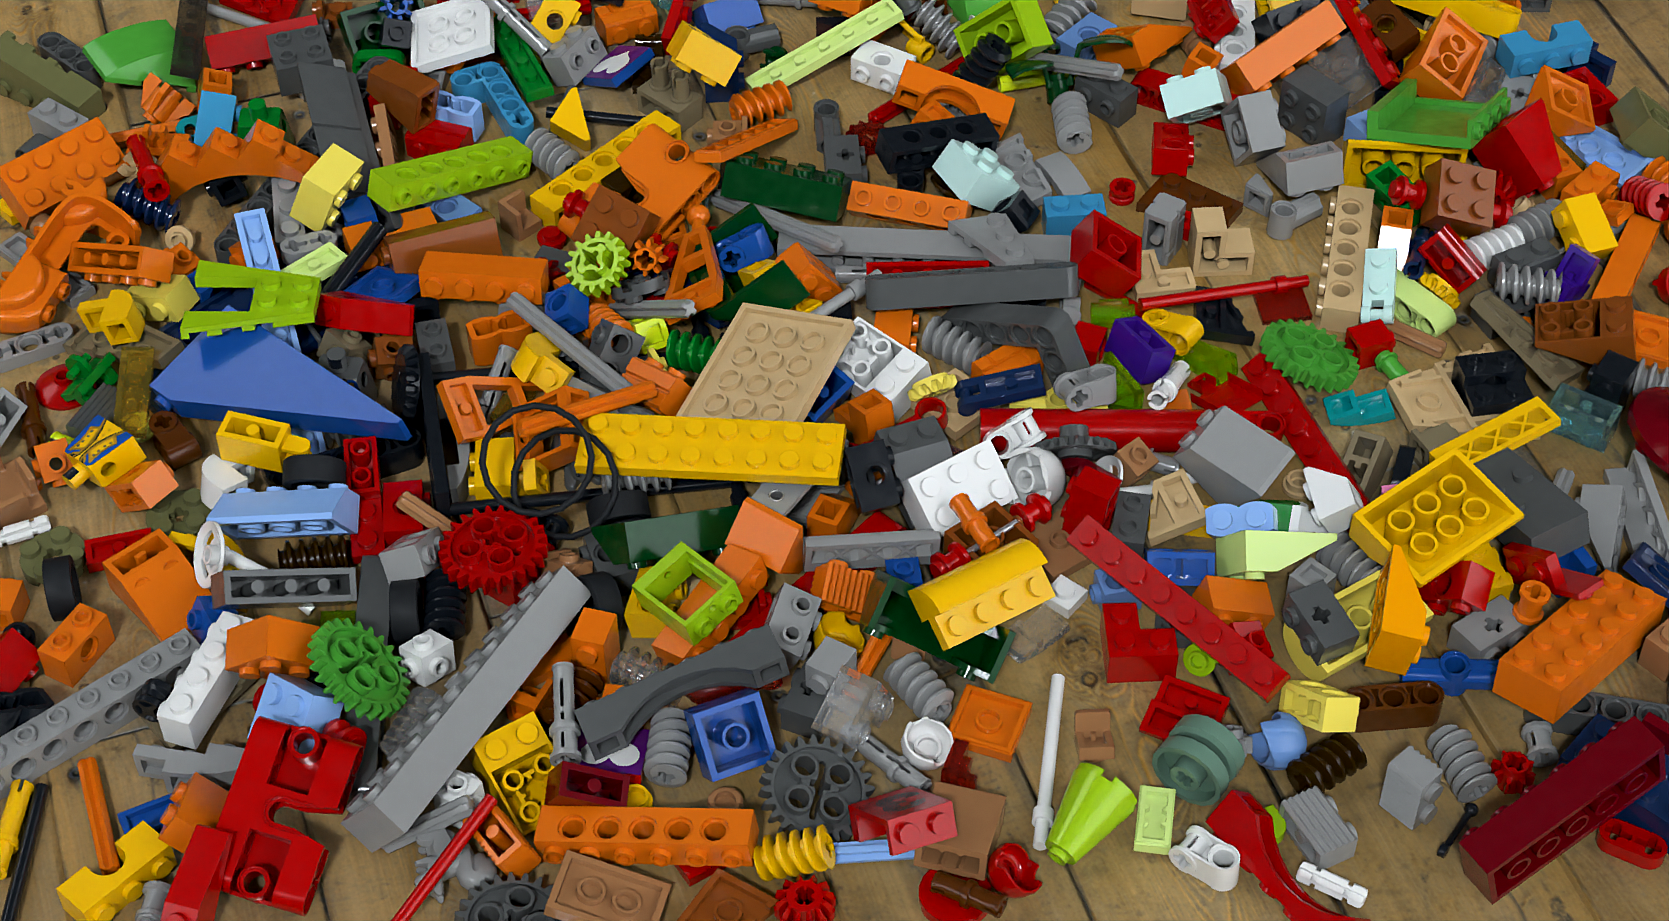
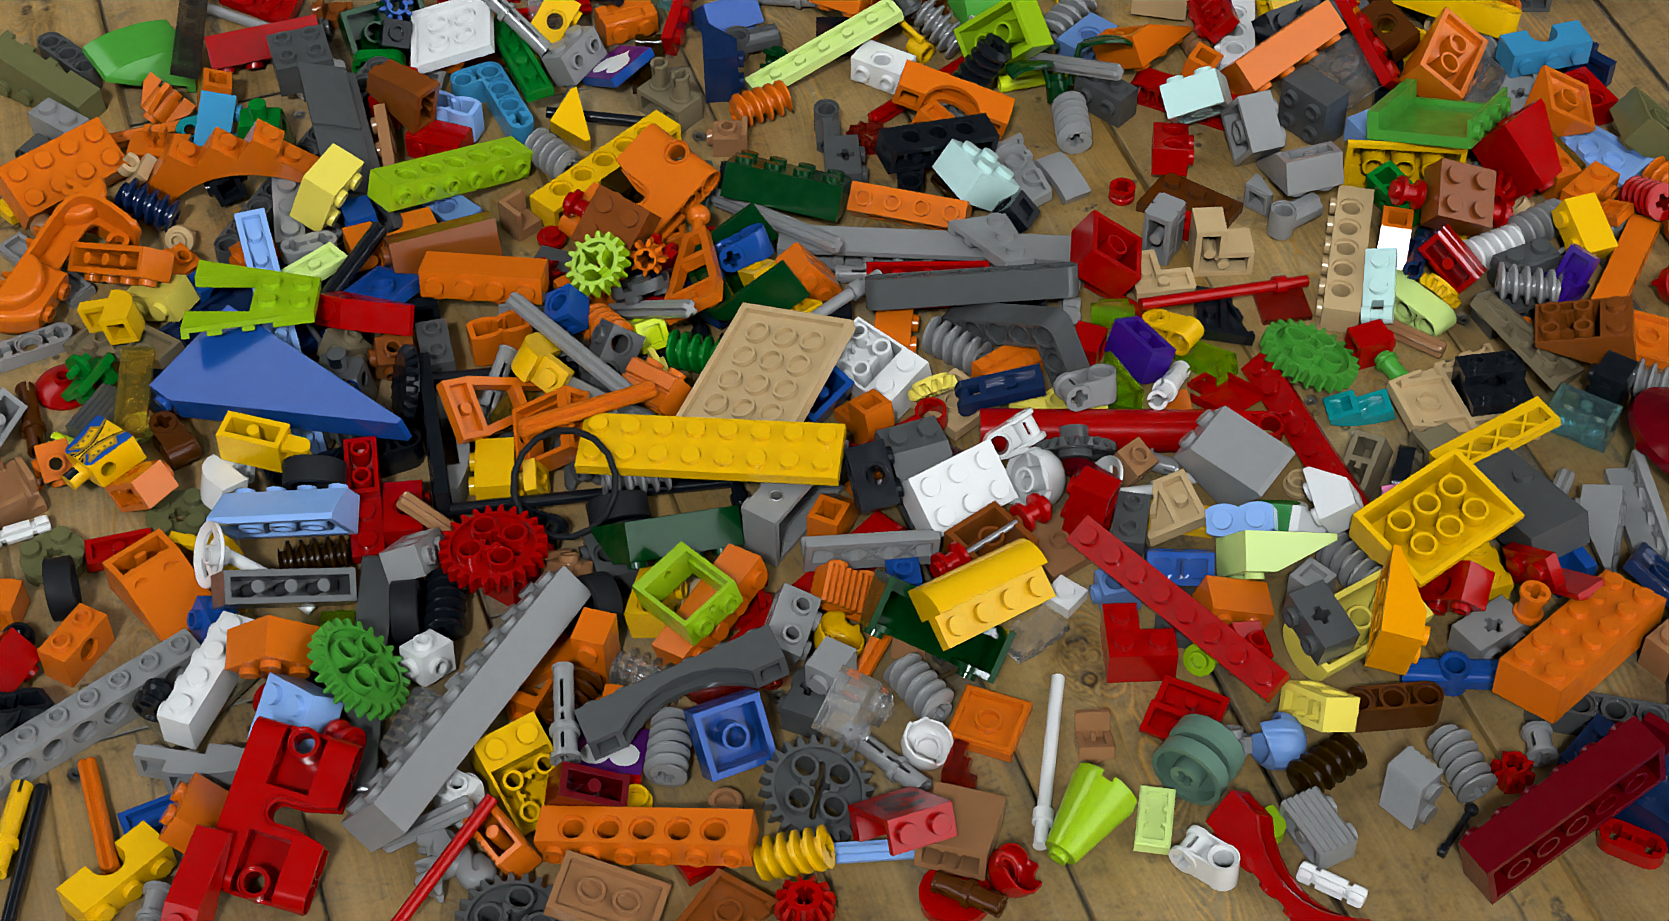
(149, 174): red pin -> none
(529, 512): black piece -> none
(700, 52): yellow brick -> none
(745, 140): orange tile -> none
(768, 535): orange slope -> none
(974, 523): orange pin -> none
(1065, 212): dark azure brick -> none

